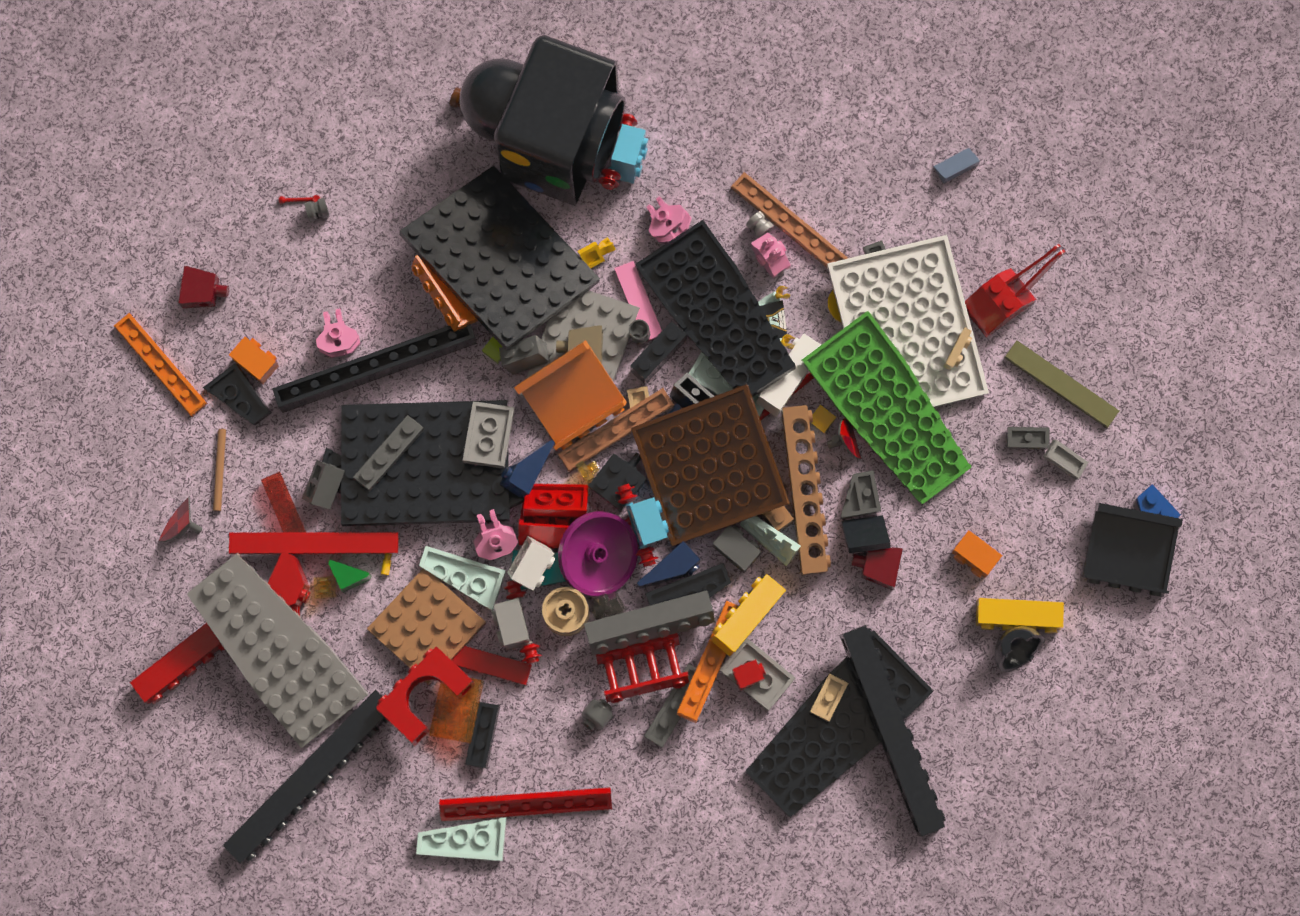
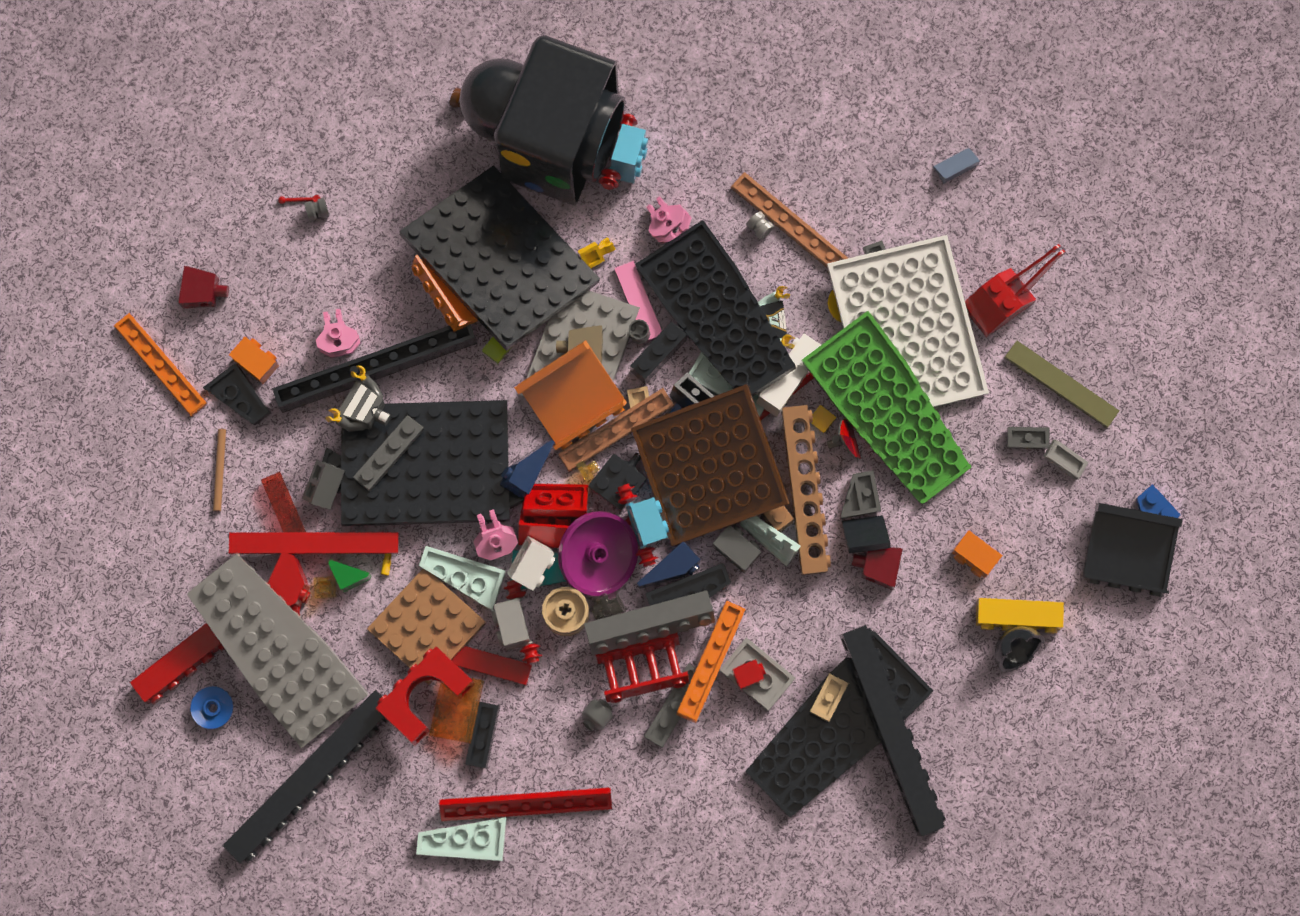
(180, 523): shield -> none
(201, 707): none -> blue dish
(362, 405): none -> dark grey torso
(488, 435): light grey plate -> none
(524, 355): dark grey brick -> none
(747, 615): yellow brick -> none
(770, 254): bright pink hinge -> none
(962, 342): tan plate -> none

